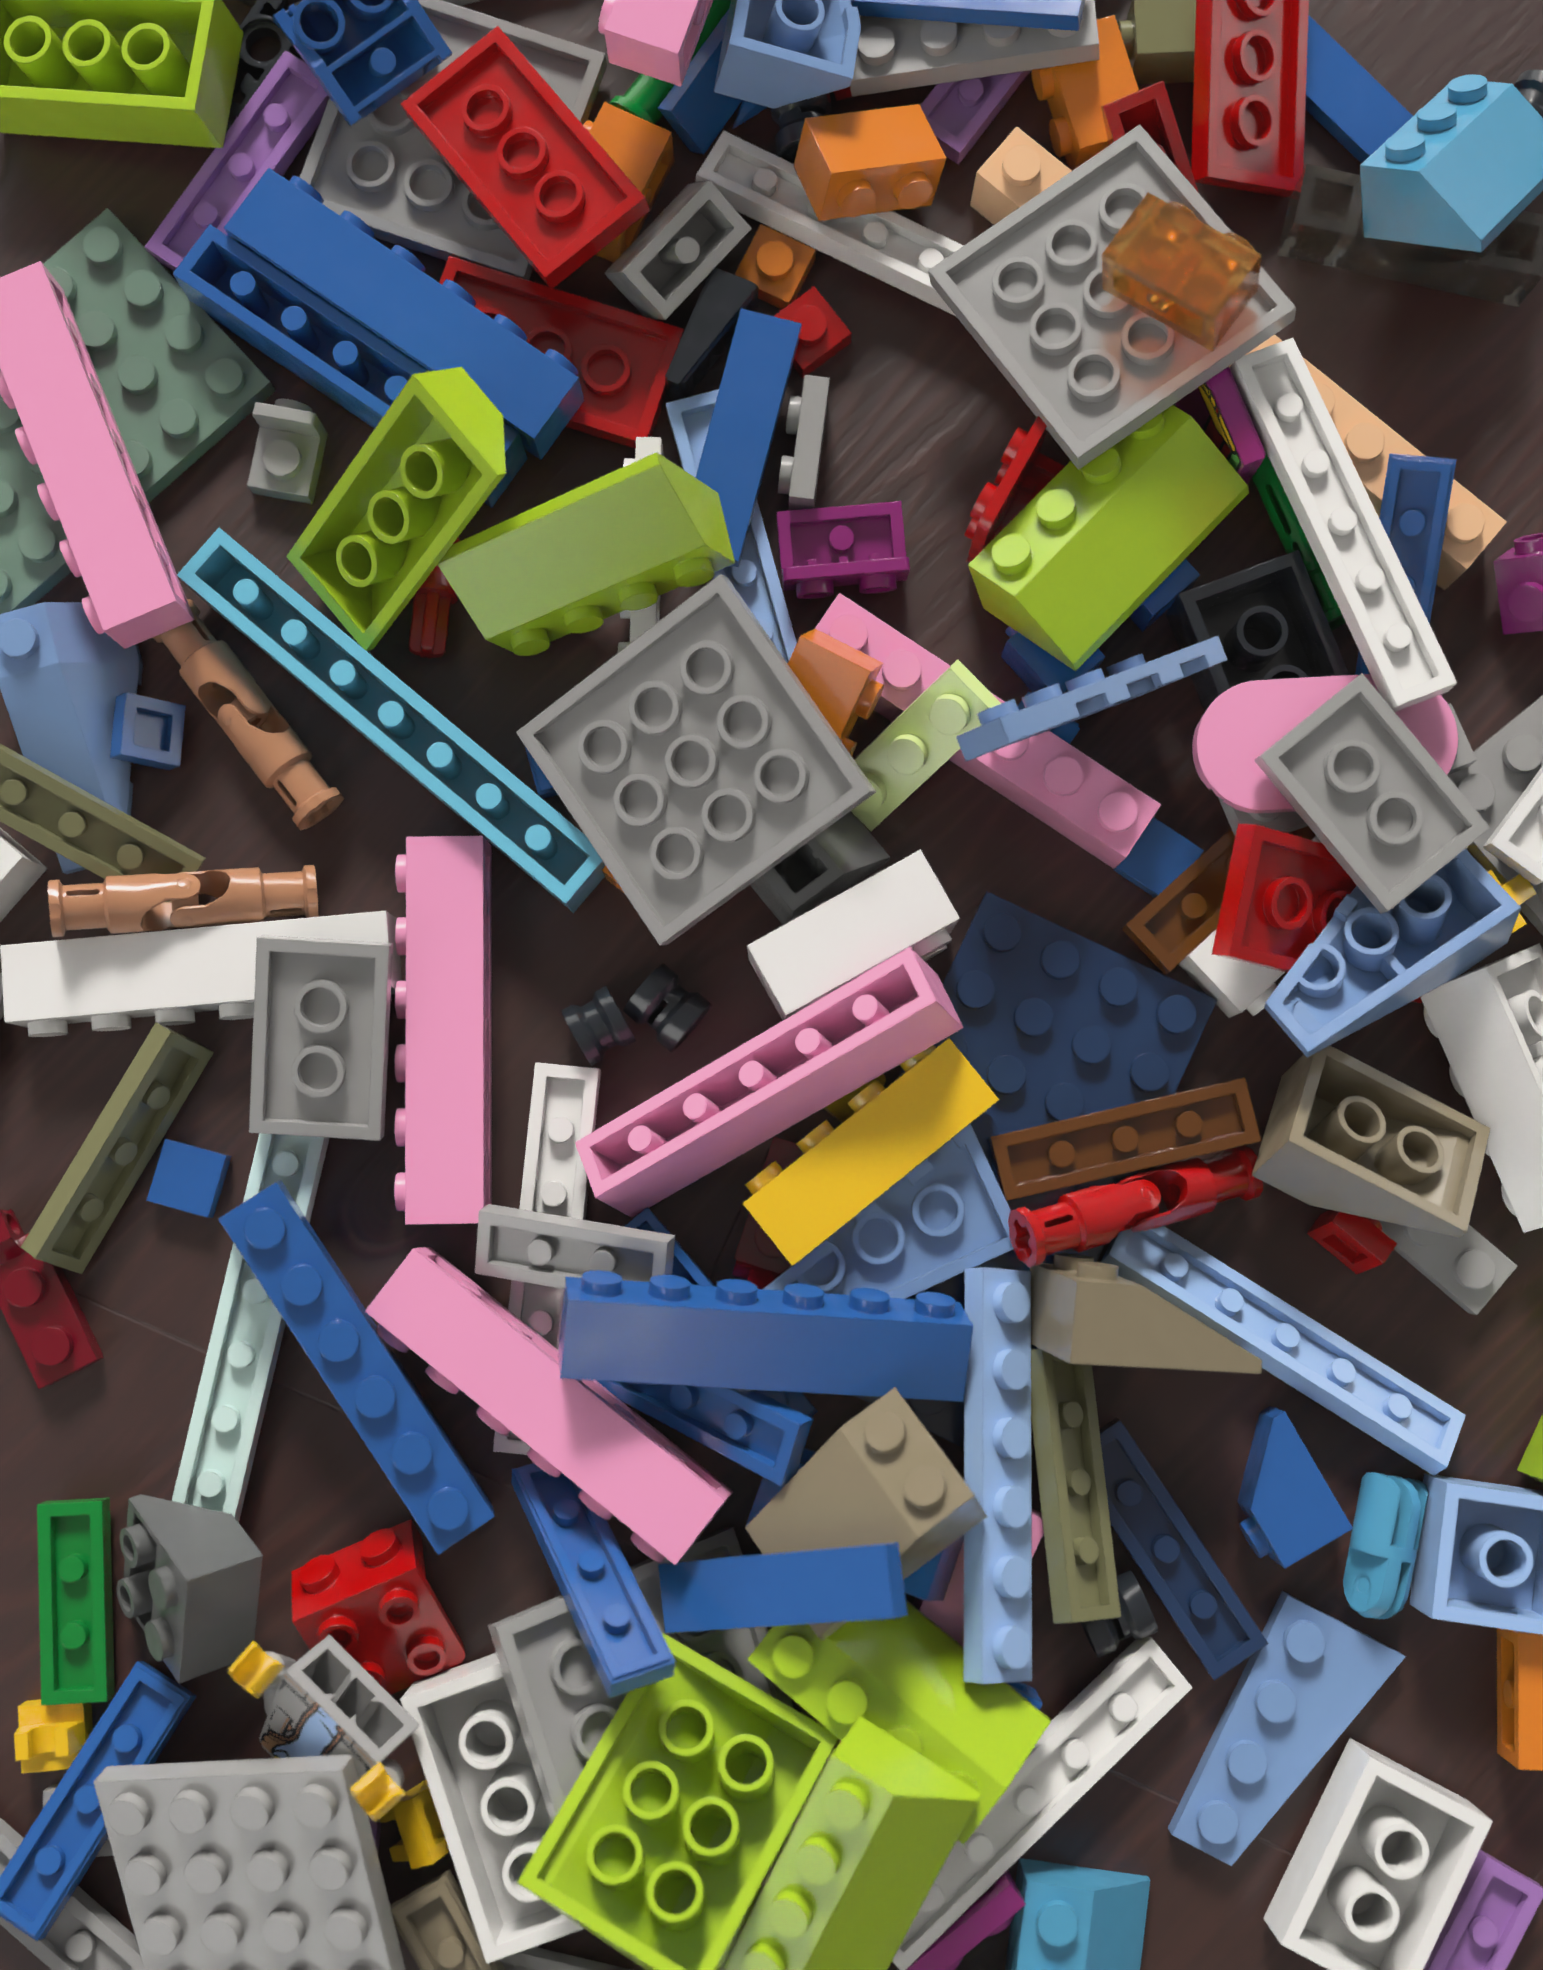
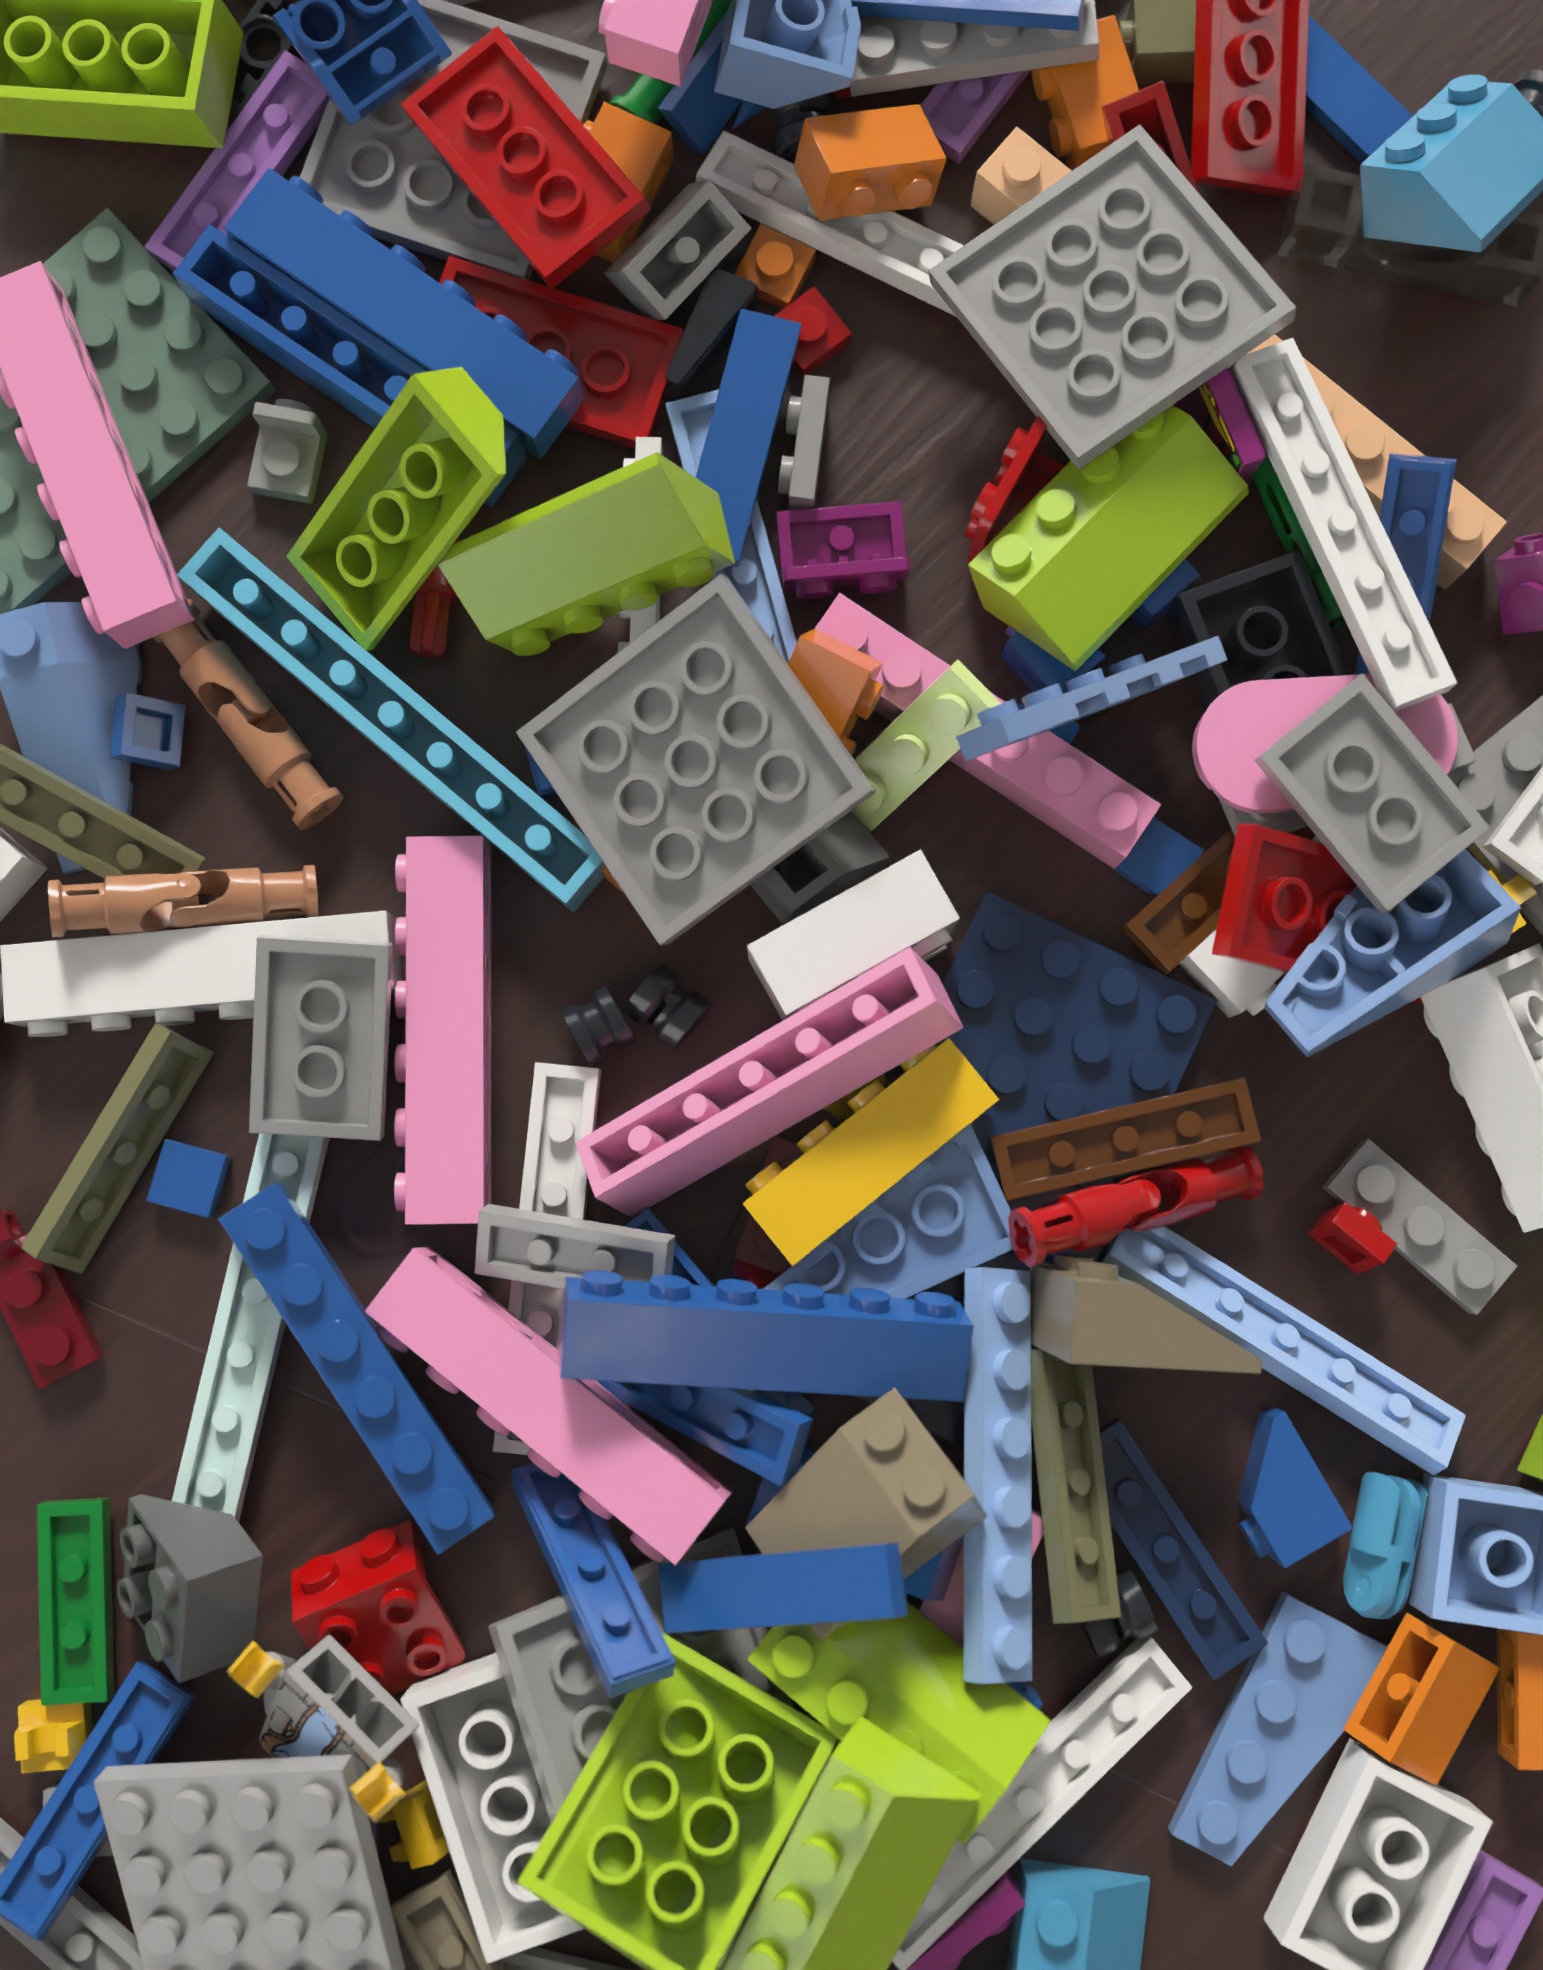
(1181, 270): clear orange brick -> none
(1371, 1146): dark tan slope -> none
(1421, 1699): none -> orange brick

